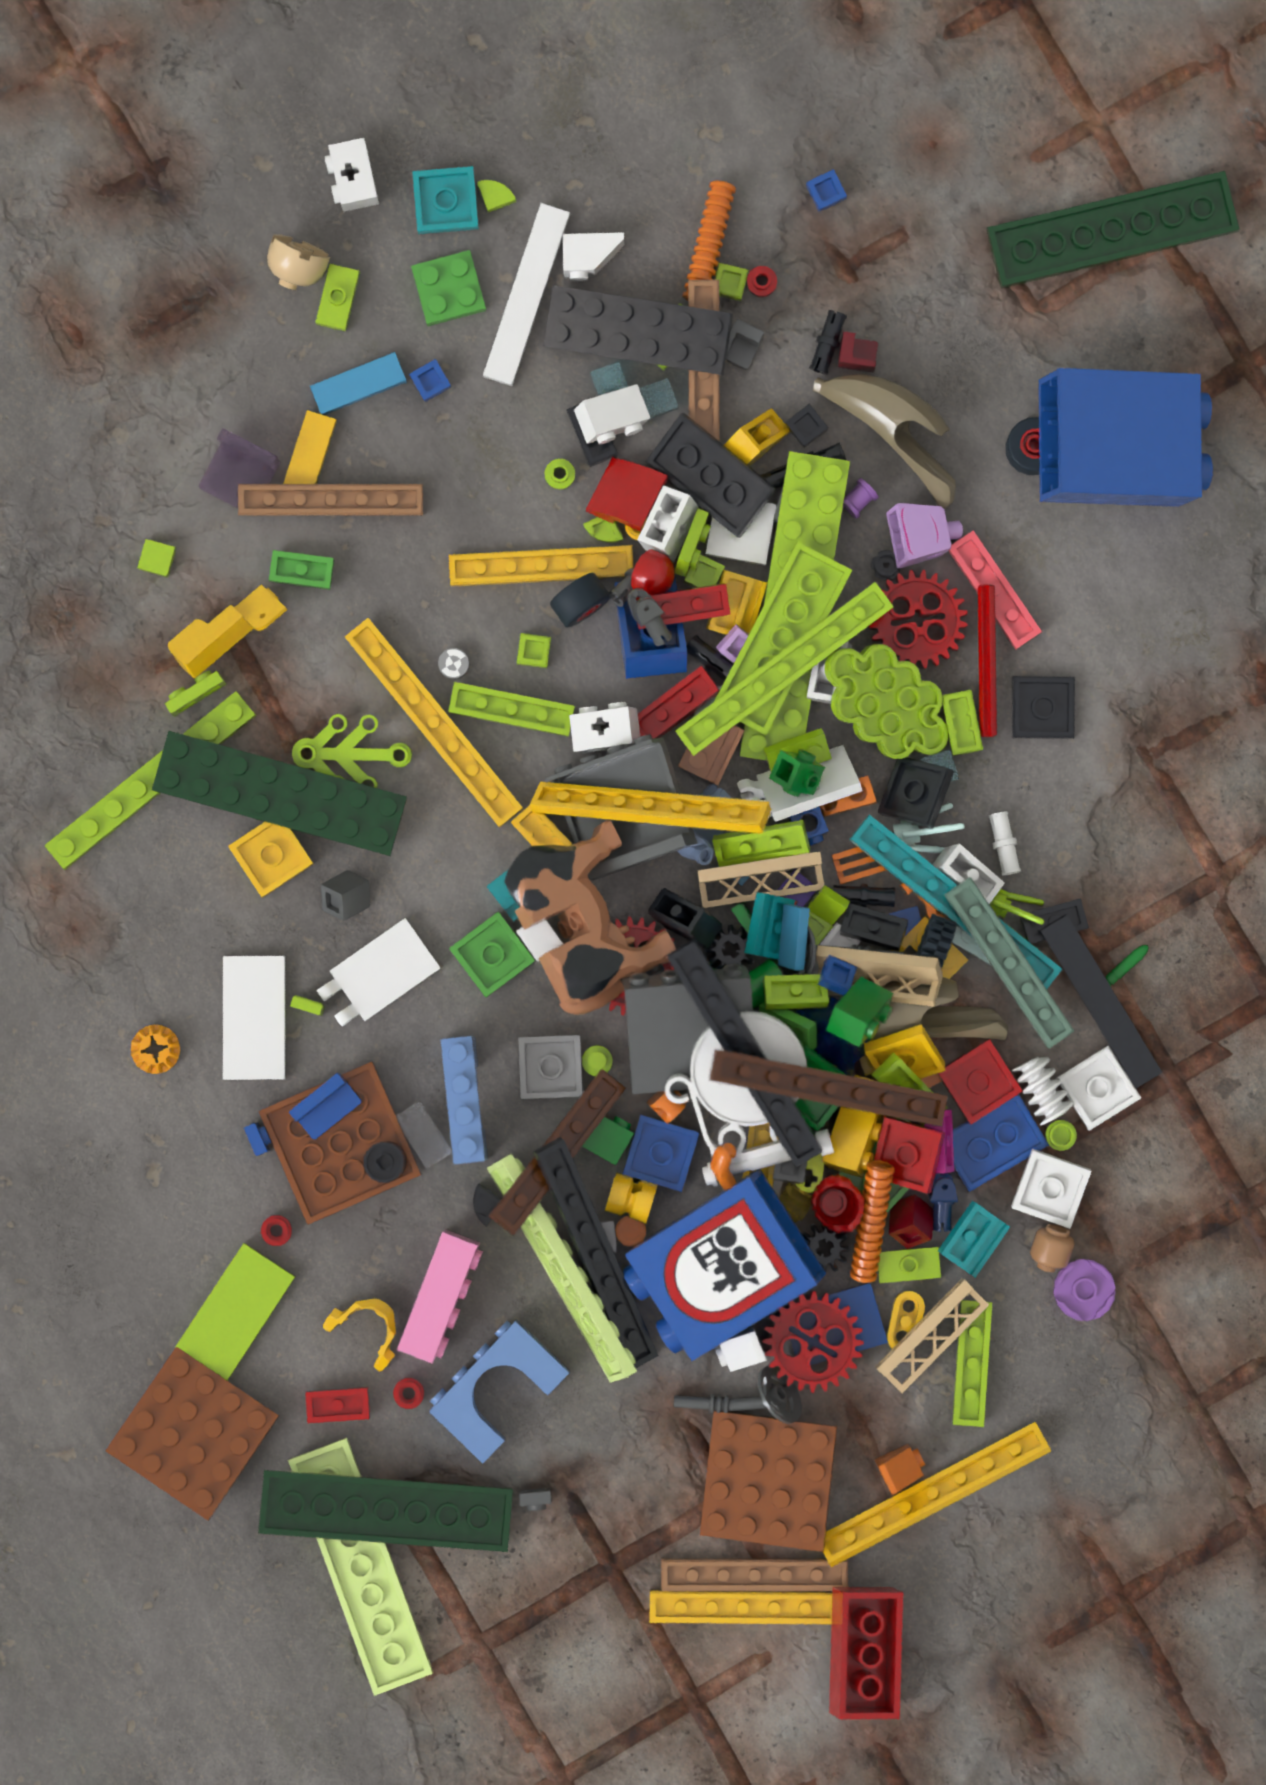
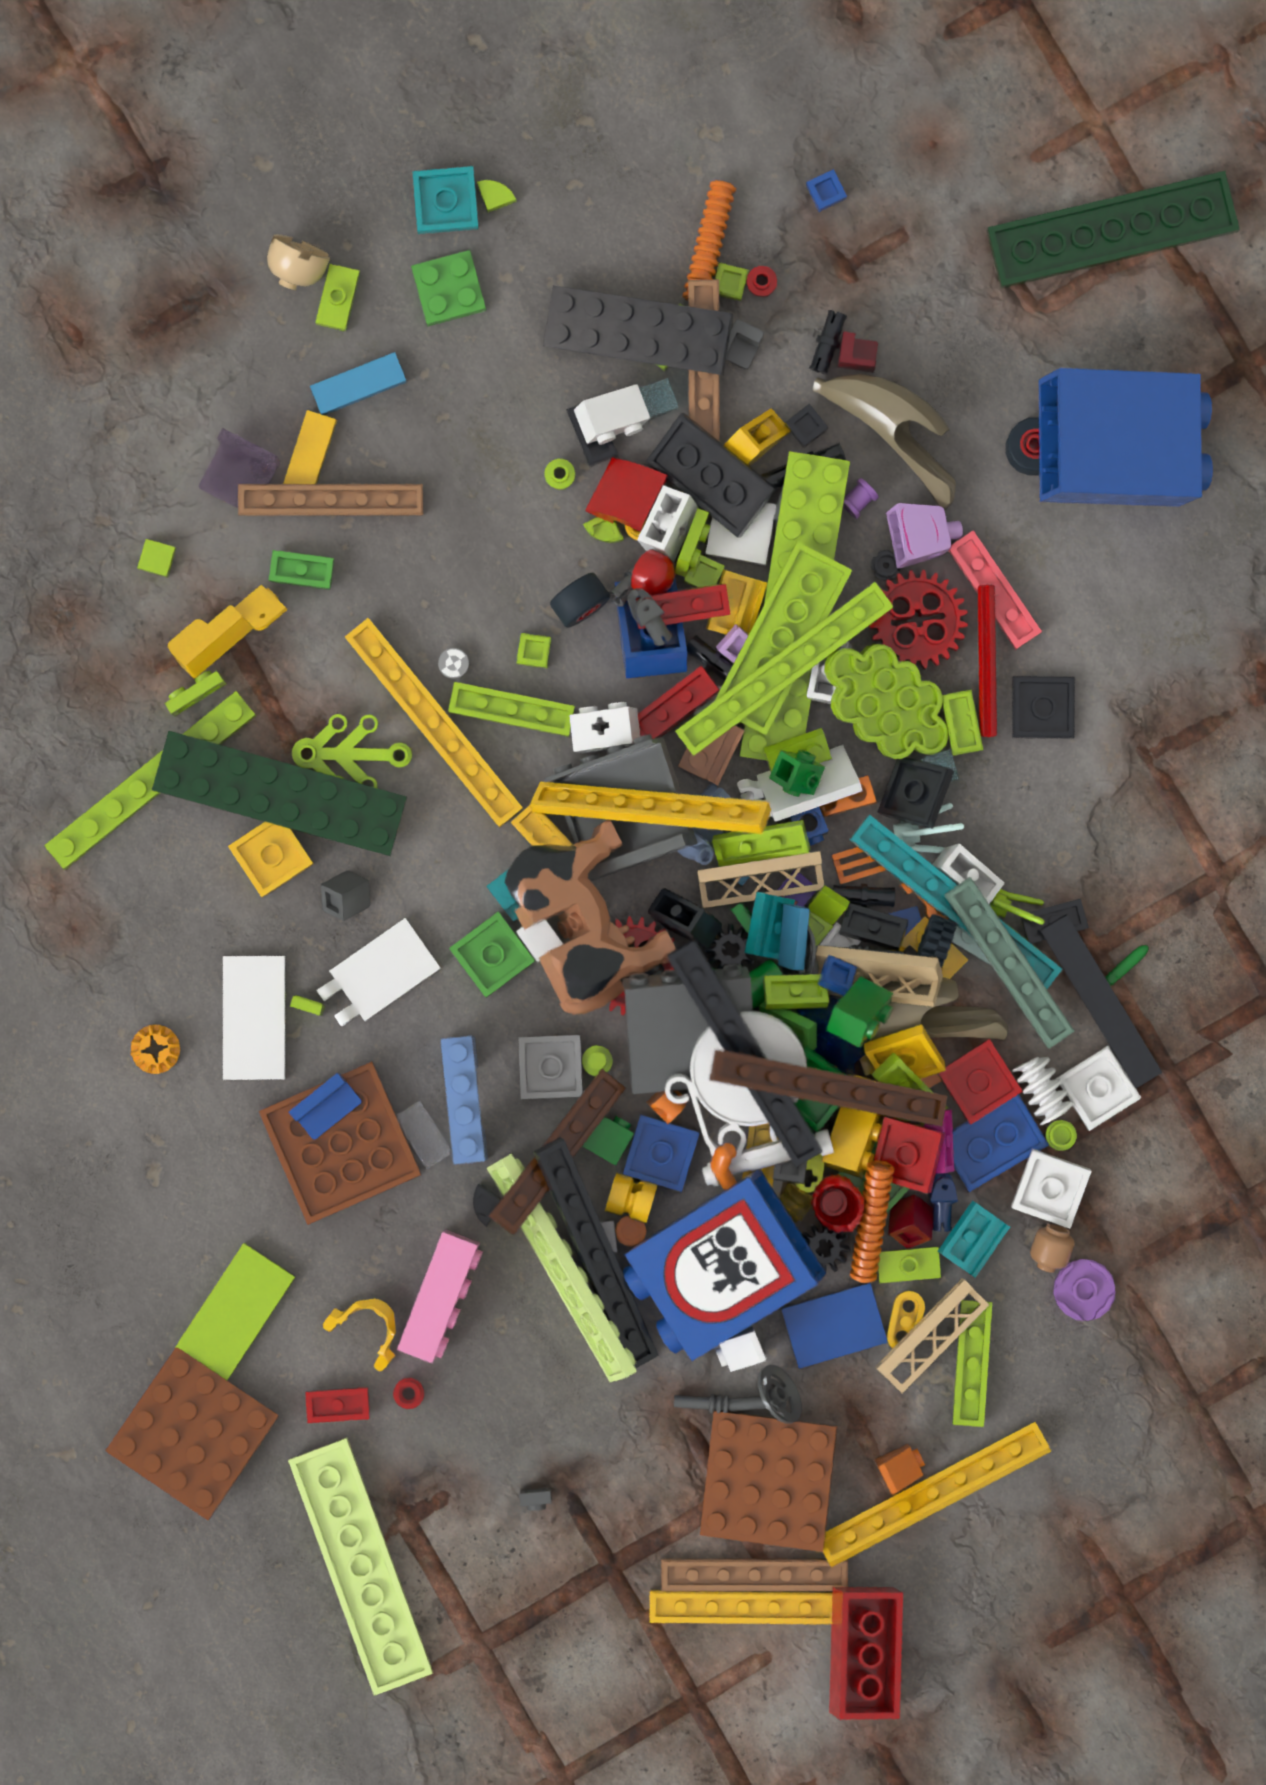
(258, 1138): blue plate -> none
(267, 1234): red plate -> none
(360, 191): white brick -> none
(384, 1161): black wheel -> none
(385, 1510): dark green plate -> none
(430, 380): blue plate -> none
(457, 1406): medium blue arch -> none
(526, 294): white tile -> none
(539, 565): yellow tile -> none
(588, 253): white slope -> none
(608, 379): clear light blue plate -> none
(827, 1317): red gear -> none
(1004, 843): white pin -> none

